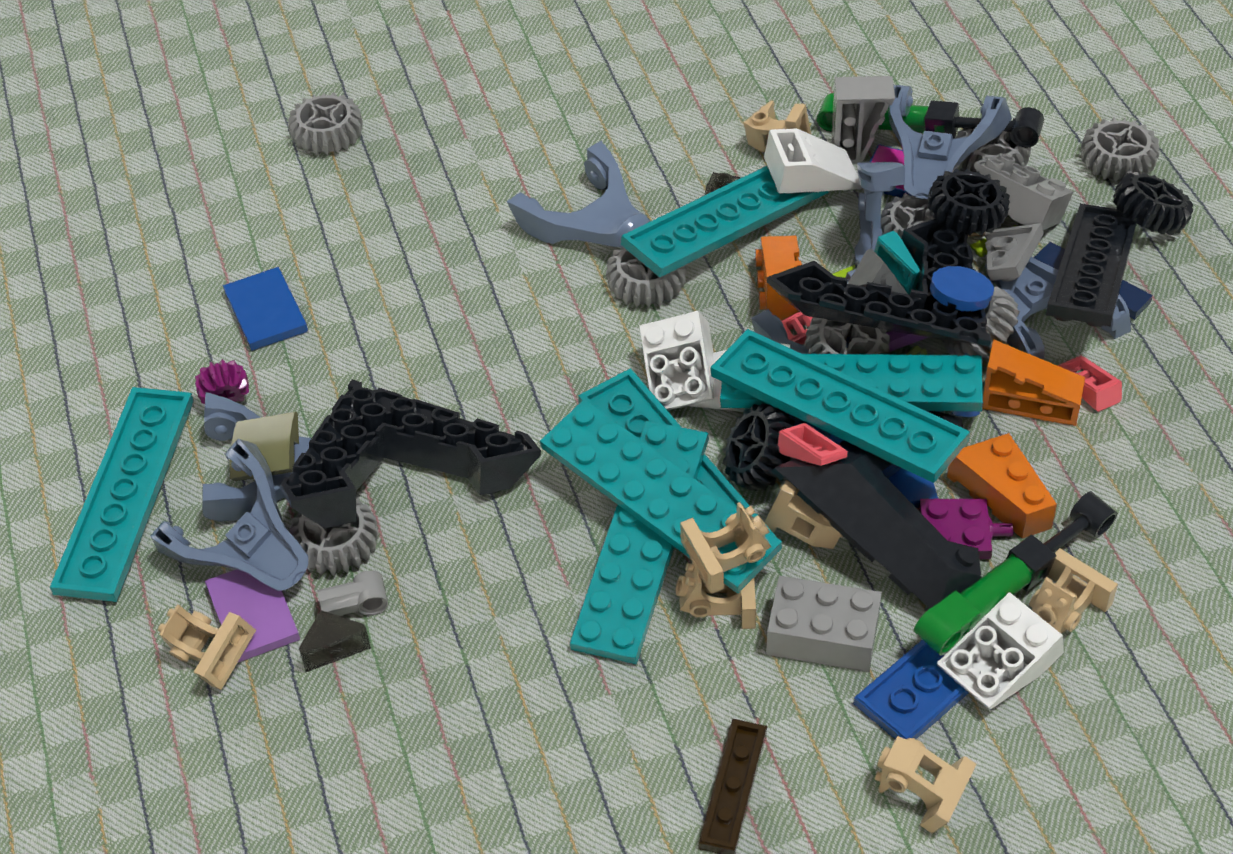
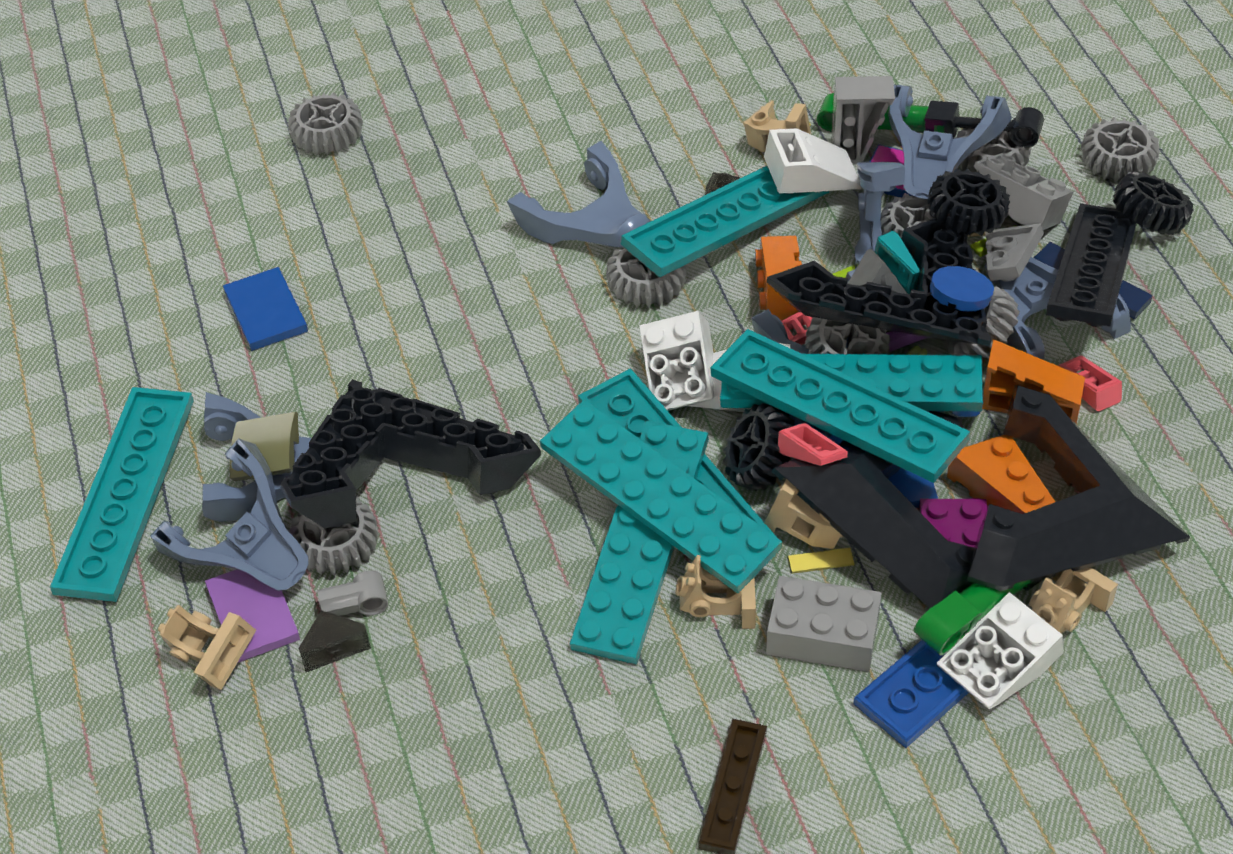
(222, 380): magenta gear -> none
(703, 547): tan tile -> none
(821, 560): none -> light yellow window
(941, 796): tan tile -> none
(1082, 531): none -> black wedge

